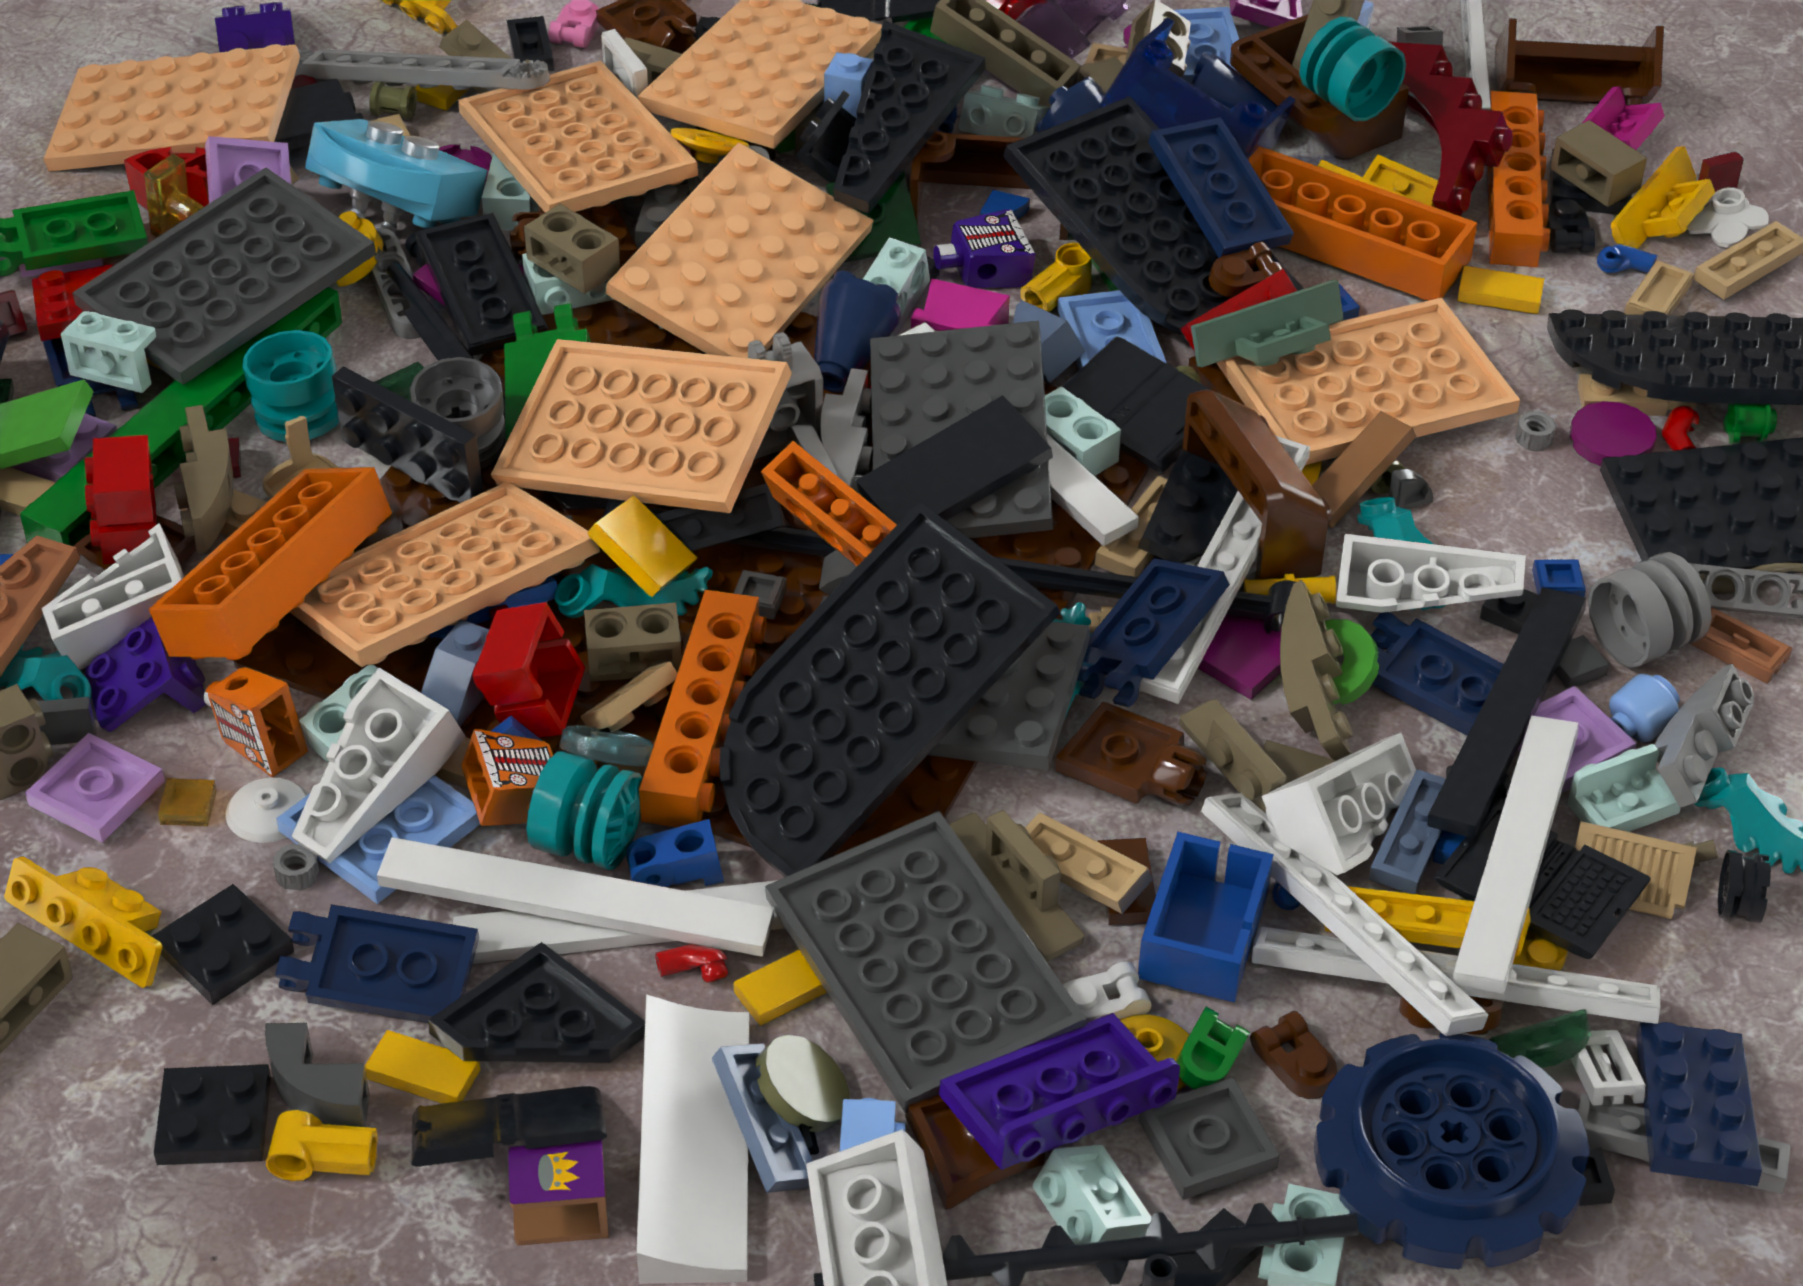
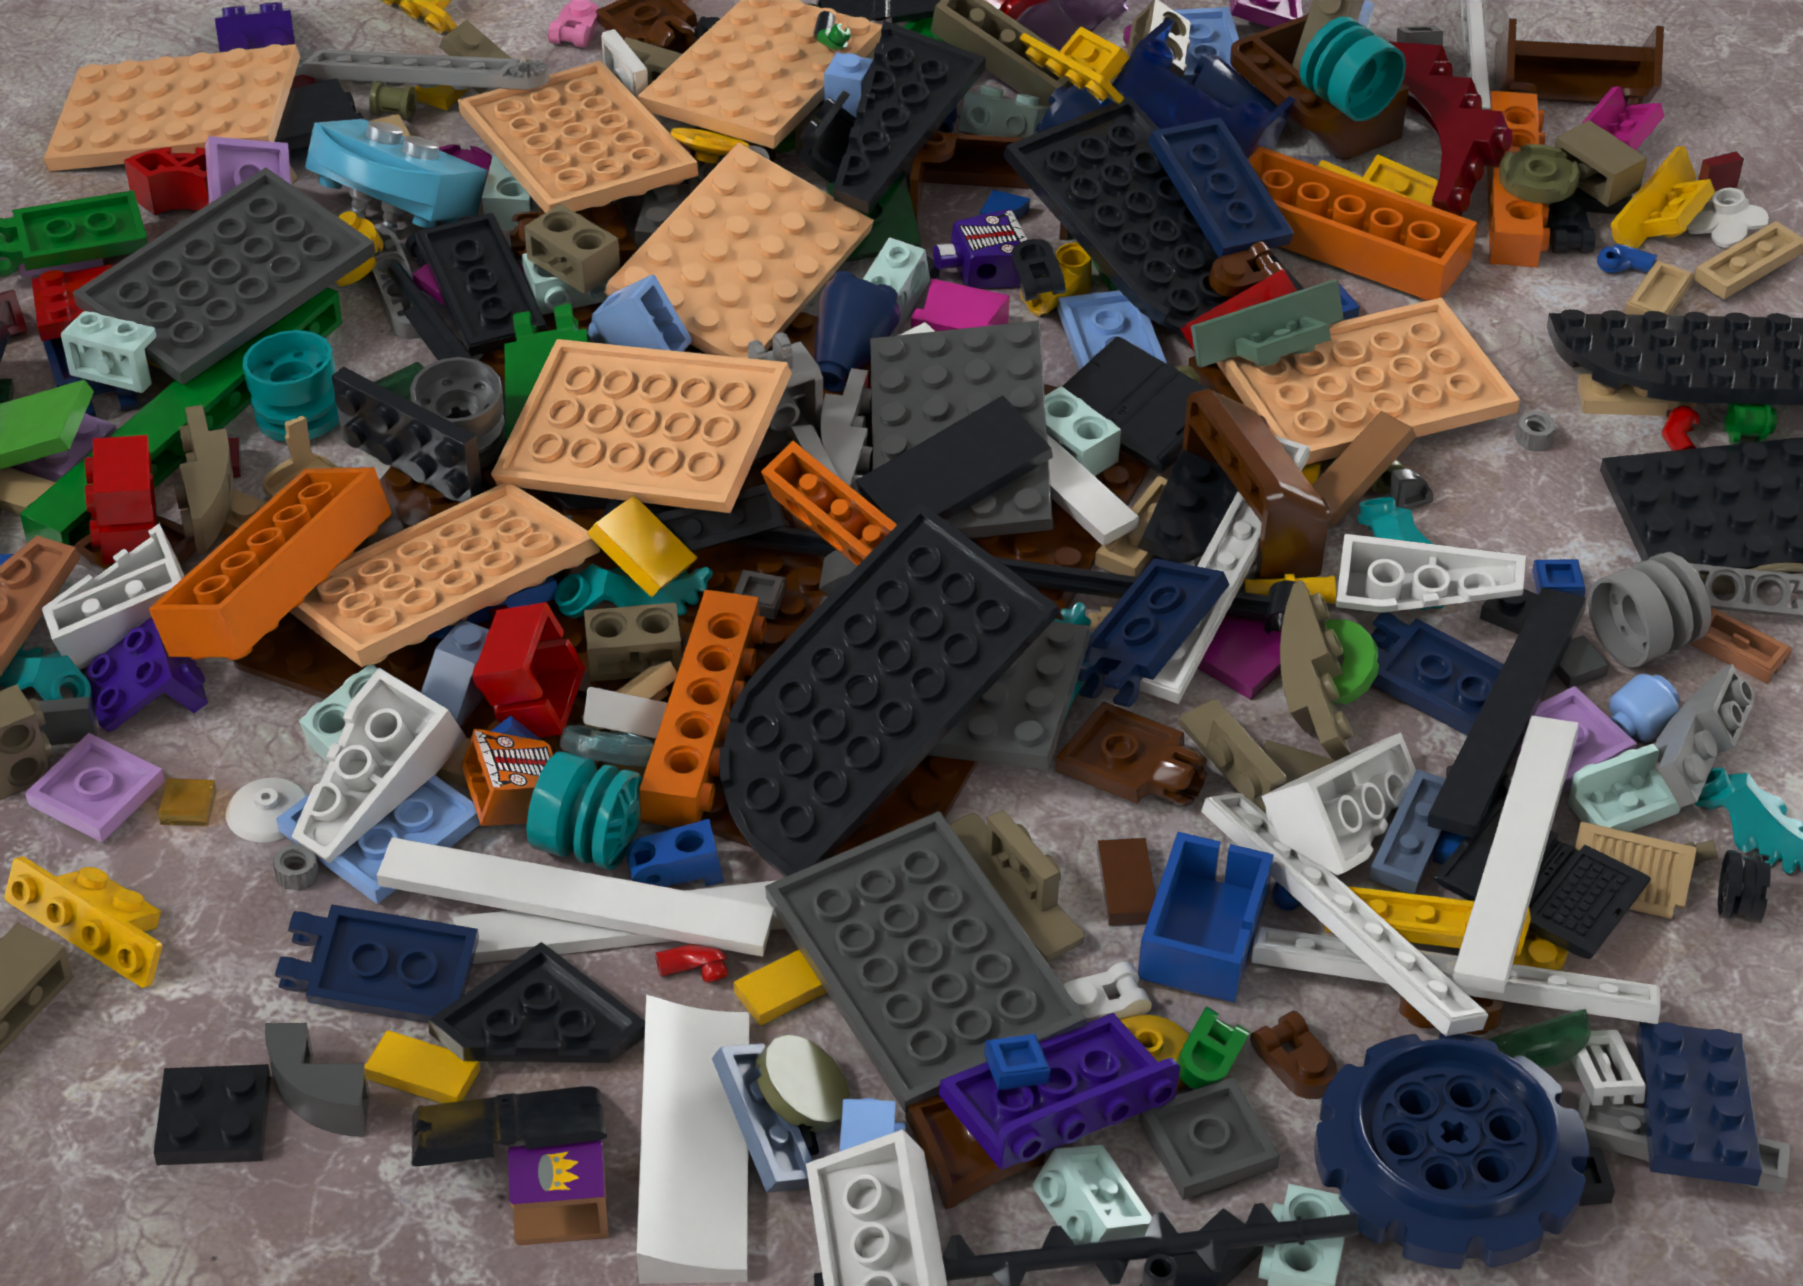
(168, 195): clear yellow tile -> none
(223, 944): black plate -> none
(257, 719): orange torso -> none
(307, 1145): yellow piece -> none
(530, 40): black plate -> none
(623, 712): none -> white sticker
(639, 318): none -> light blue torso
(829, 33): none -> green arm
(1017, 1061): none -> blue tile
(1030, 262): none -> black plate
(1058, 339): sand blue slope -> none
(1084, 60): none -> yellow bracket
(1089, 864): tan plate -> none
(1501, 289): yellow tile -> none
(1539, 174): none -> olive tile
(1611, 431): magenta tile -> none

